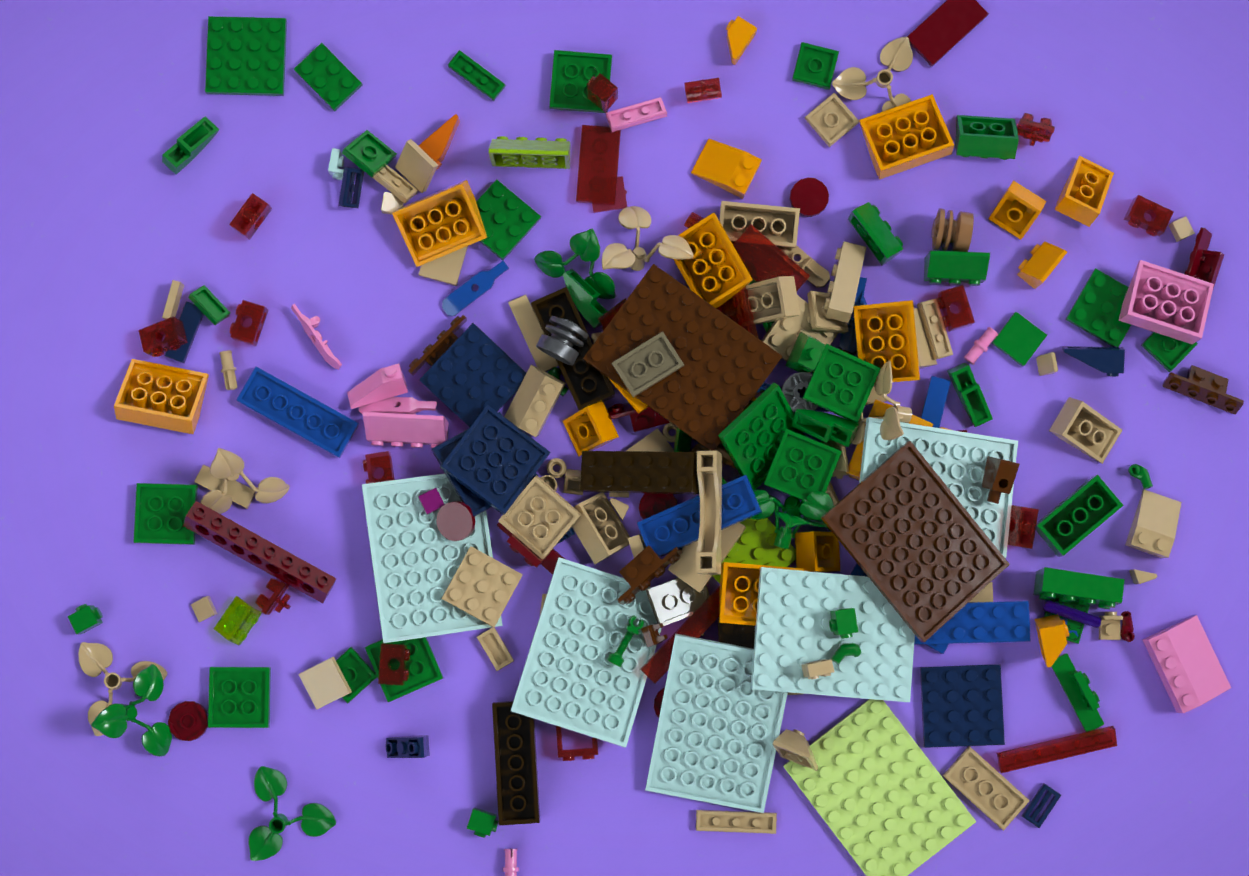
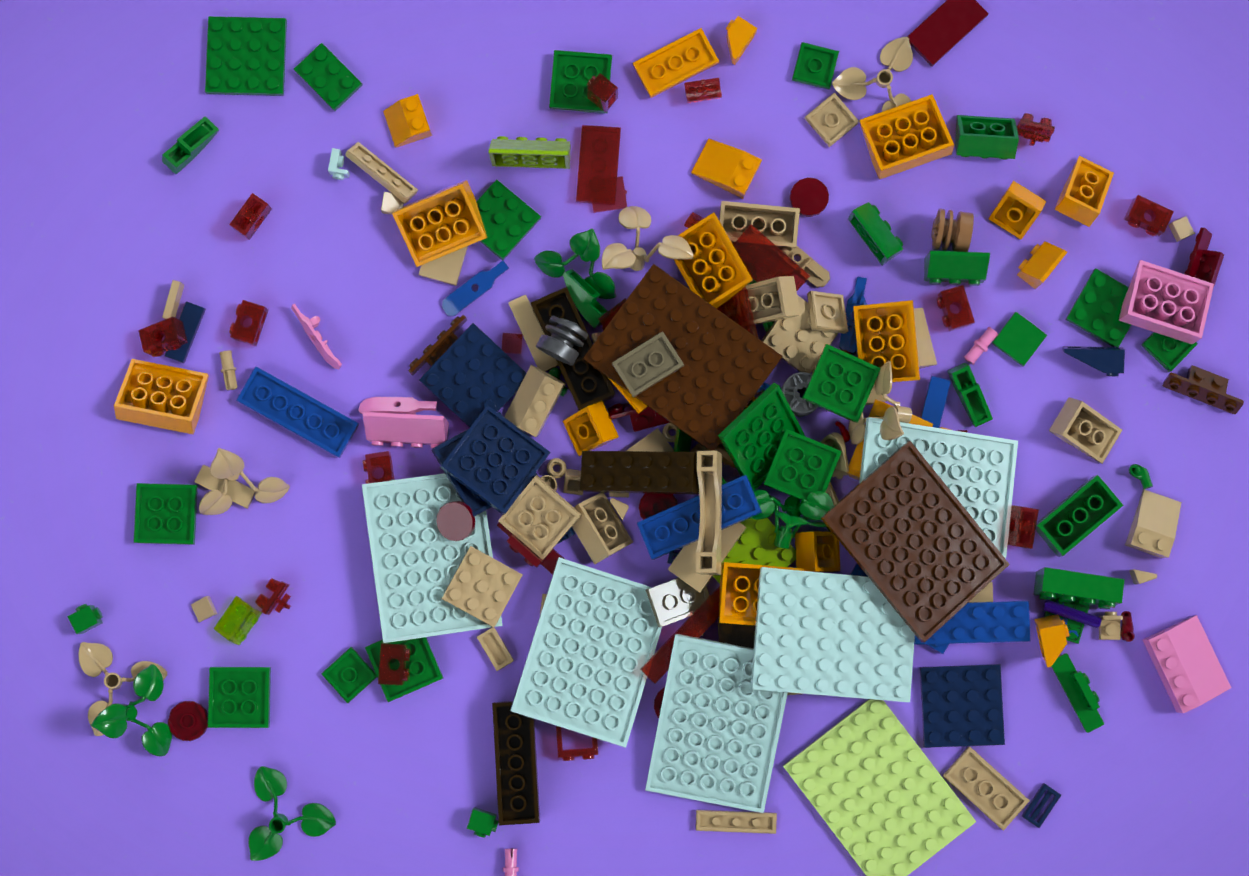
(209, 305): green tile -> none
(259, 552): dark red brick -> none
(325, 682): tan tile -> none
(349, 187): dark blue tile -> none
(369, 153): green tile -> none
(379, 386): bright pink slope -> none
(407, 121): none -> light orange slope
(408, 747): dark blue slope -> none
(416, 166): tan tile -> none
(431, 500): magenta tile -> none
(438, 143): orange slope -> none
(476, 75): green tile -> none
(512, 343): none -> clear red tile
(616, 658): green bar -> none
(636, 114): bright pink tile -> none
(637, 544): tan piece -> none
(644, 569): reddish brown bracket -> none
(652, 635): reddish brown tile -> none
(675, 63): none -> light orange plate
(795, 747): tan slope -> none
(805, 353): green torso -> none
(818, 668): tan piece -> none
(825, 426): green slope -> none
(843, 622): green brick -> none
(845, 282): tan brick -> none
(848, 649): green arm -> none
(935, 329): tan tile -> none
(999, 477): reddish brown torso -> none
(1047, 364): tan slope -> none
(1057, 749): clear red tile -> none

